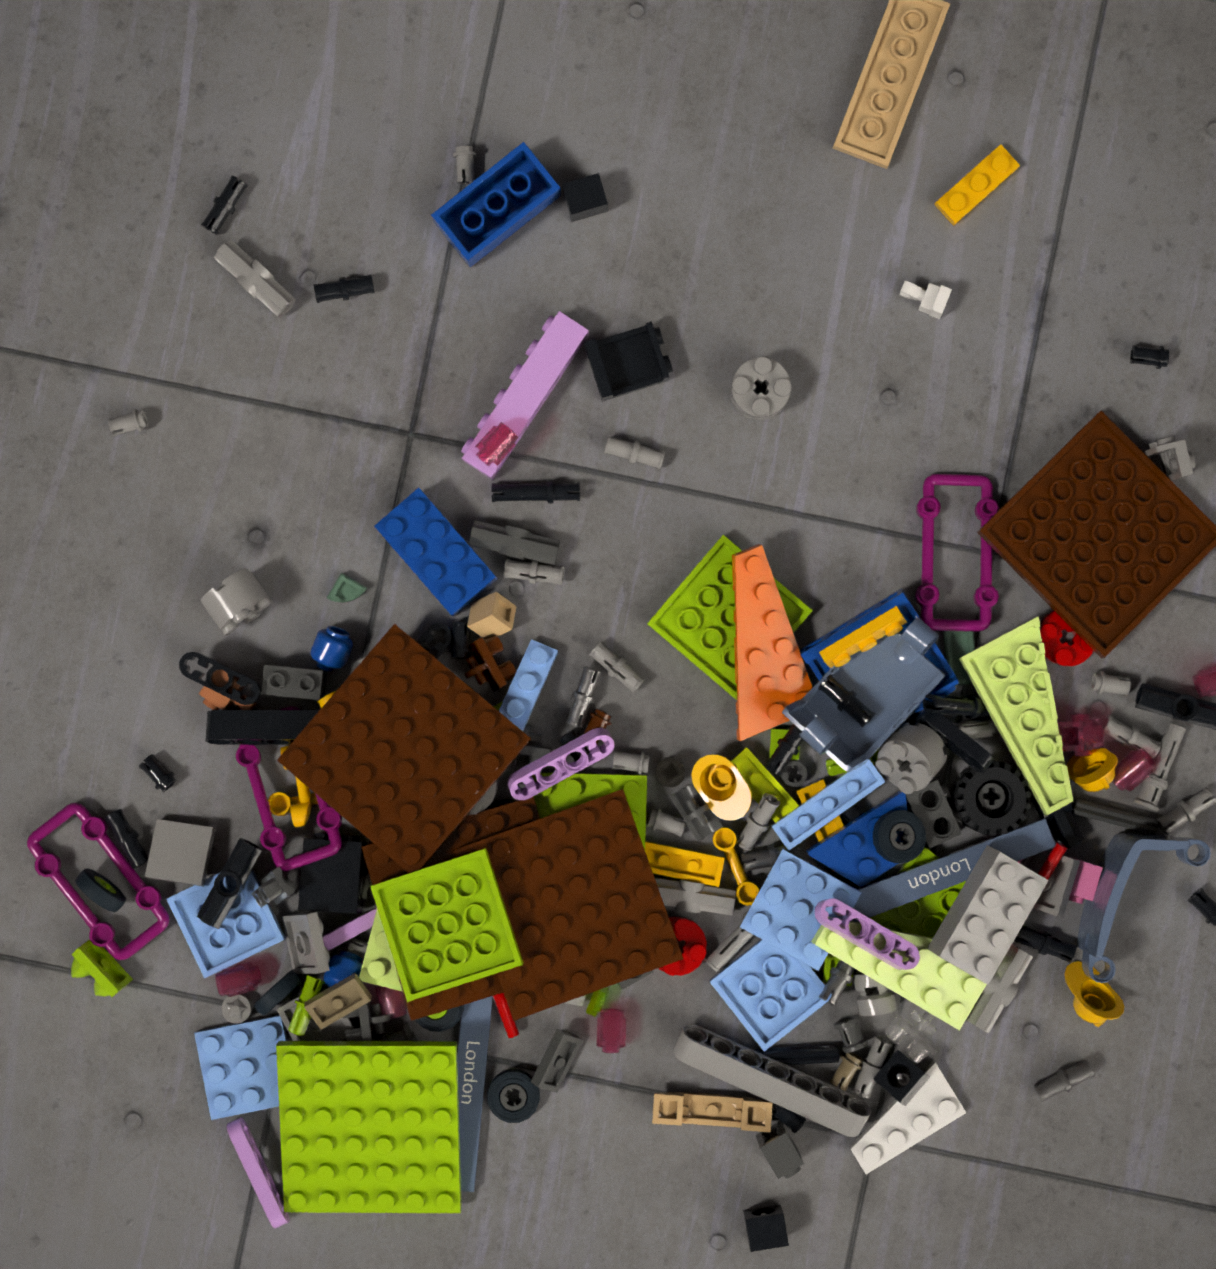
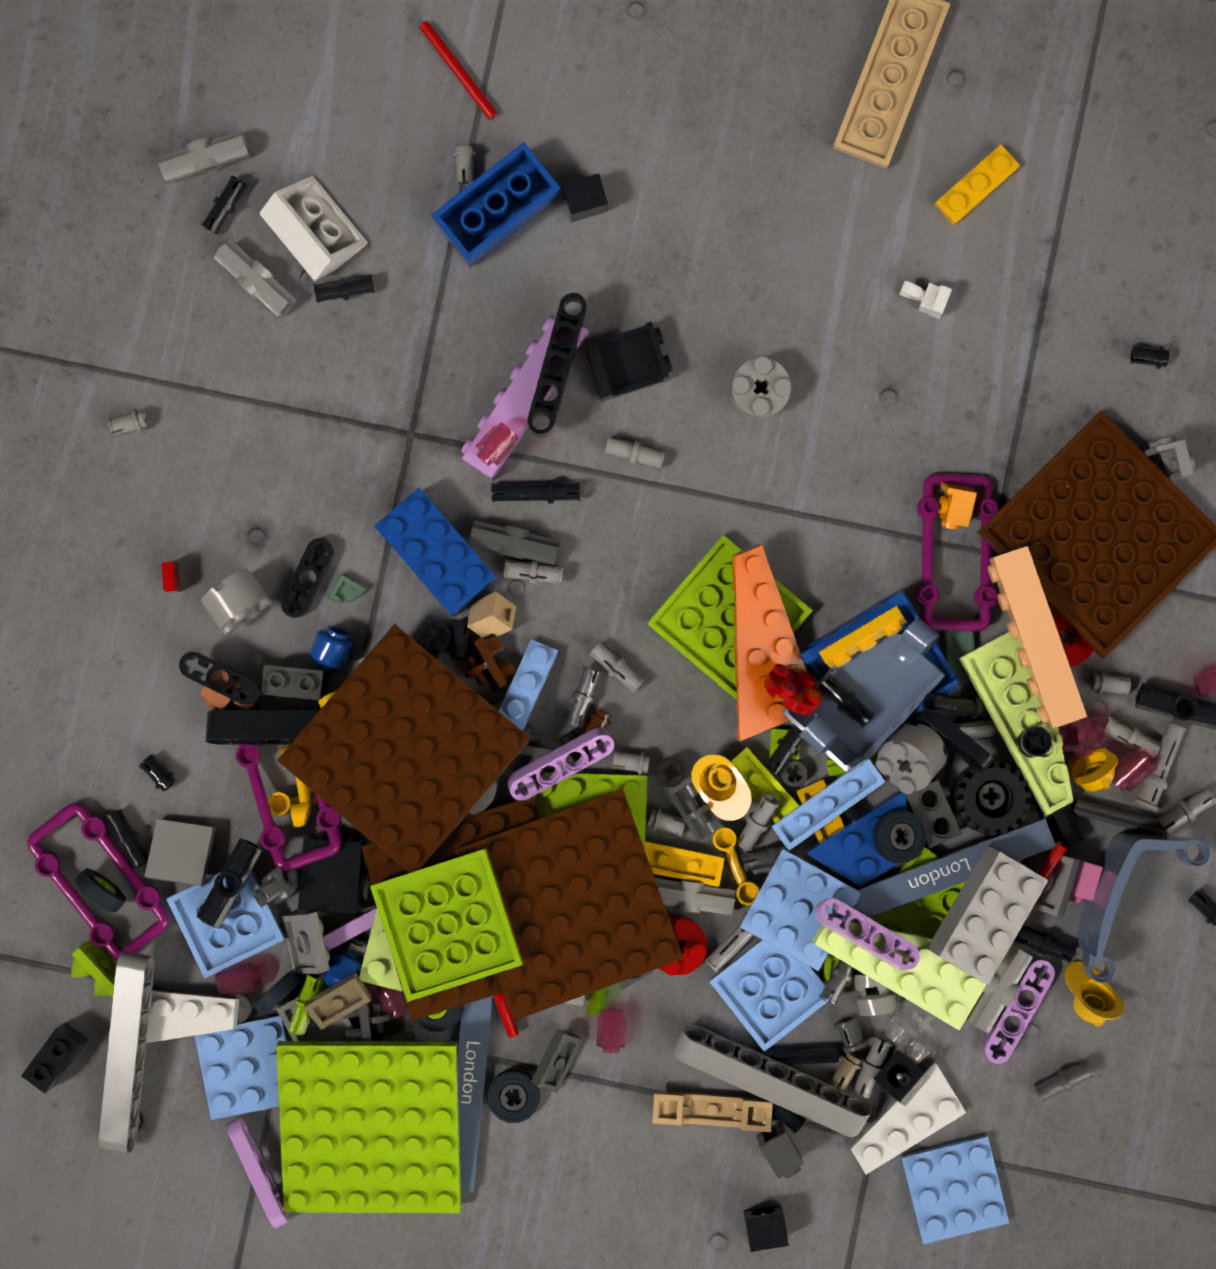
(54, 1057): none -> black brick
(126, 1051): none -> light grey beam
(170, 577): none -> red tile
(189, 1014): none -> white wing
(203, 157): none -> light grey piece
(290, 594): none -> black beam
(312, 227): none -> white slope
(458, 70): none -> red bar
(561, 351): none -> black beam
(794, 688): none -> red plate
(954, 1189): none -> light blue plate
(956, 505): none -> light orange brick
(1023, 1013): none -> lavender beam
(1037, 638): none -> light nougat brick
(1039, 742): none -> black wheel

